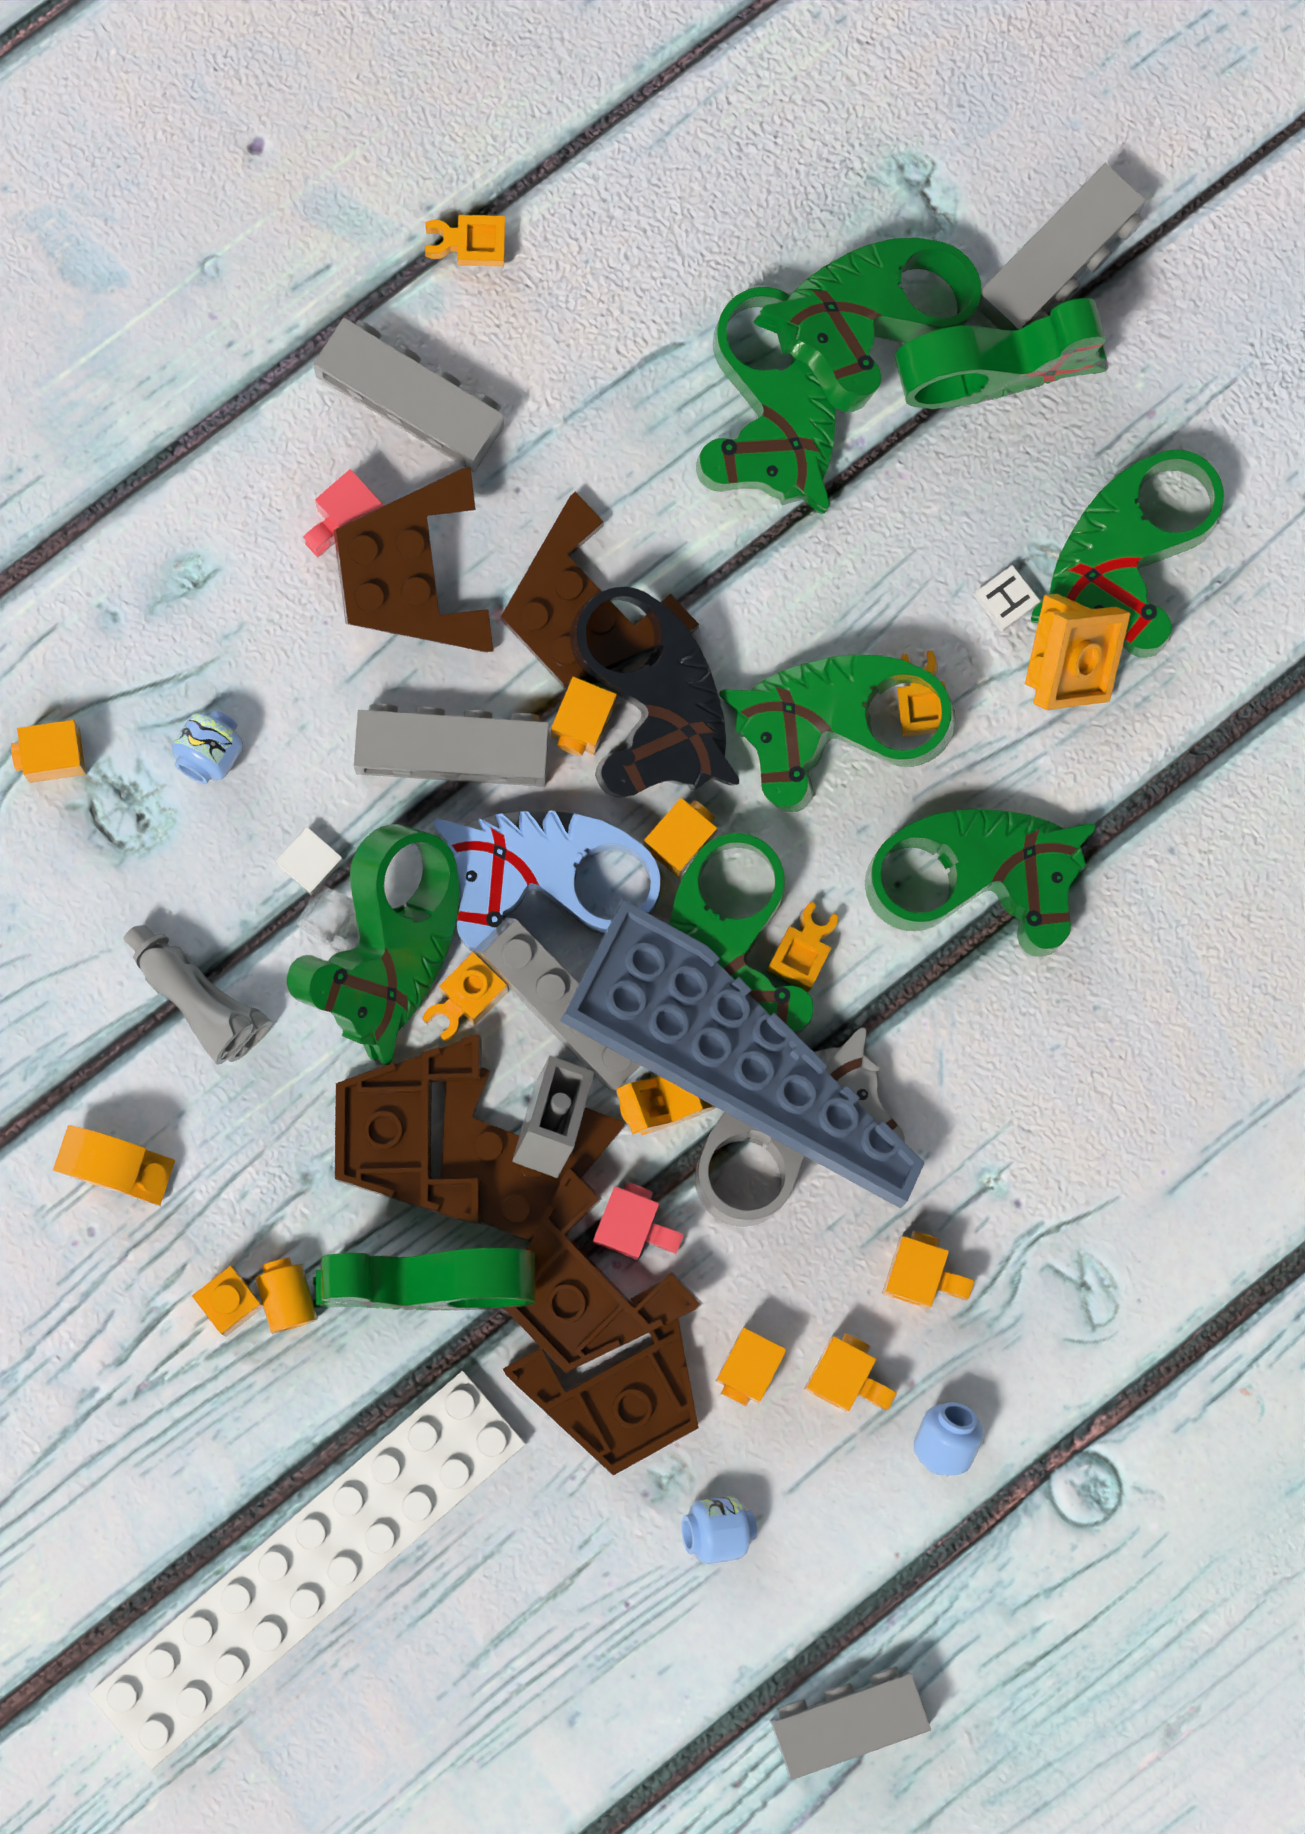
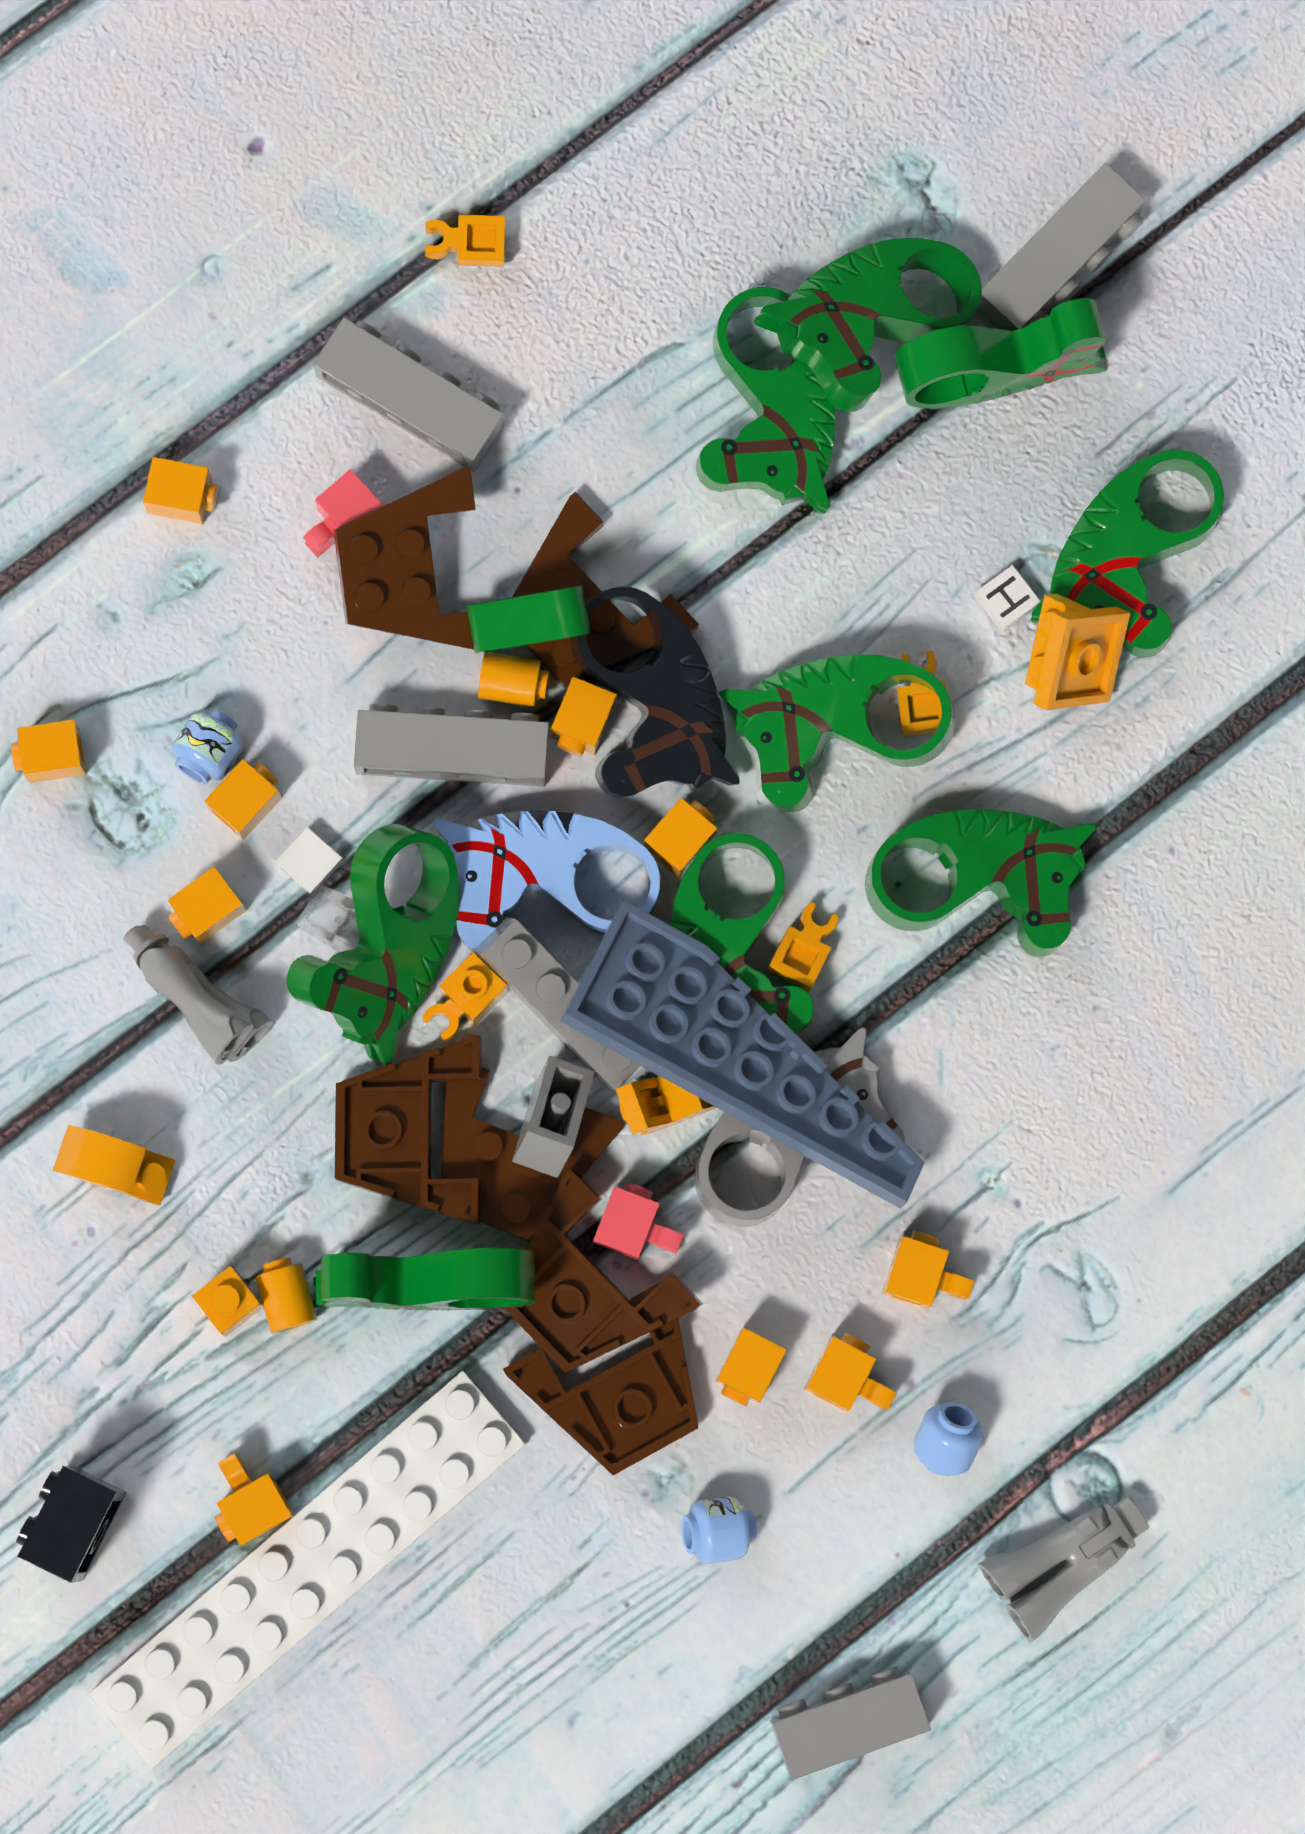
(70, 1523): none -> black brick
(179, 490): none -> light orange brick
(204, 906): none -> light orange brick
(244, 797): none -> light orange brick
(253, 1506): none -> light orange brick
(512, 679): none -> light orange brick
(528, 619): none -> green beam
(1088, 1546): none -> light grey piece

